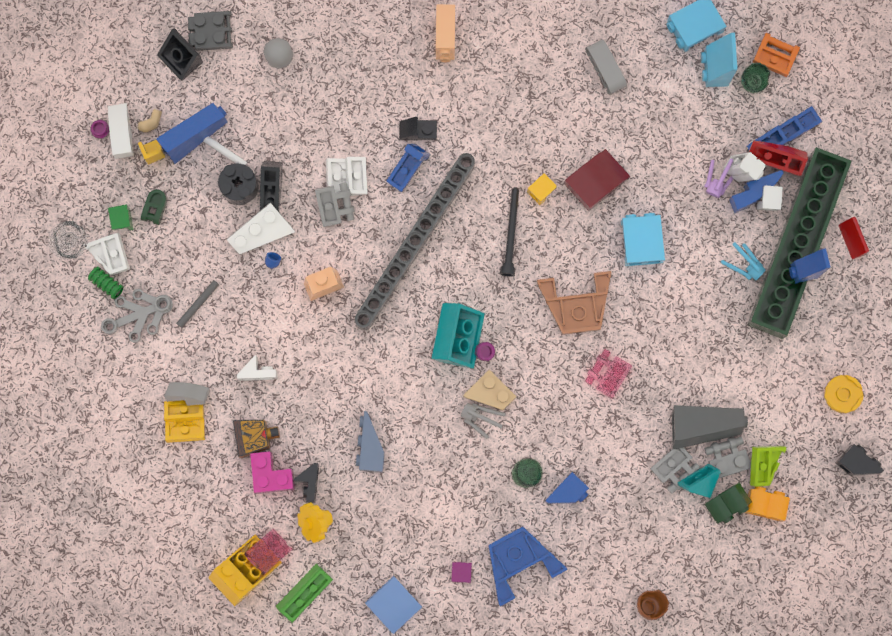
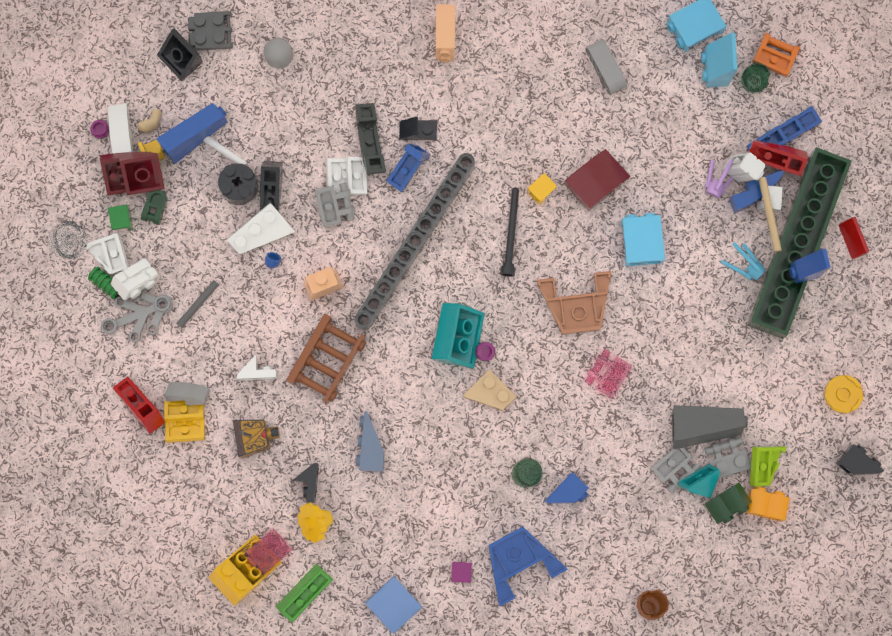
(131, 172): none -> dark red slope
(134, 279): none -> white brick
(139, 405): none -> red slope
(265, 478): dark pink brick -> none
(307, 359): none -> dark orange fence
(369, 139): none -> pearl dark grey slope
(472, 412): light grey plant -> none
(770, 215): none -> tan bar

